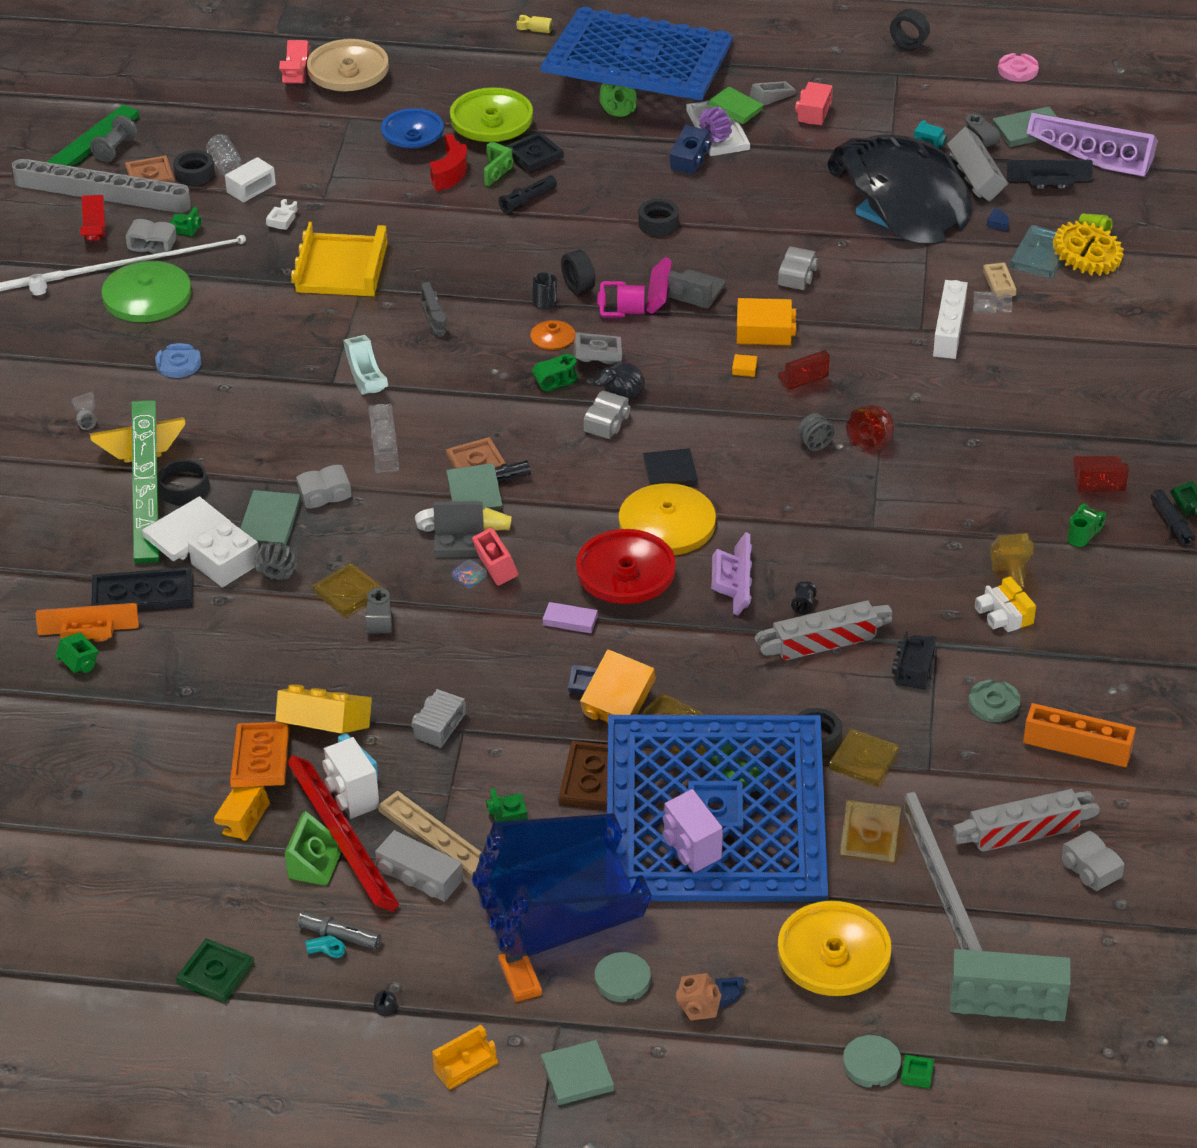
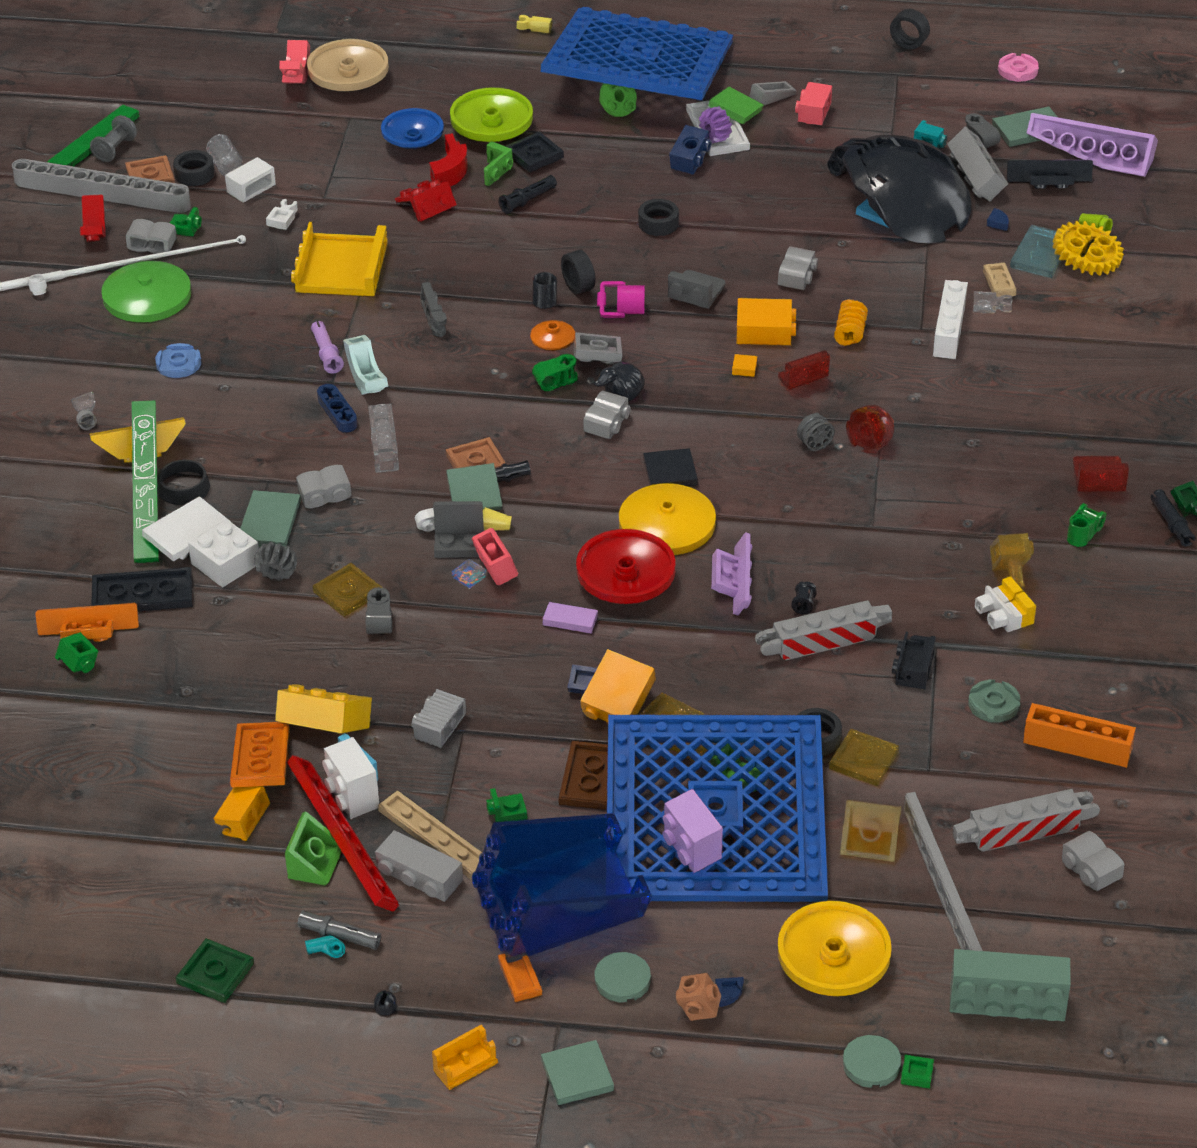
(328, 352): none -> lavender pin
(350, 422): none -> dark blue beam
(428, 198): none -> red bracket
(658, 285): dark pink tile -> none
(850, 322): none -> light orange piece

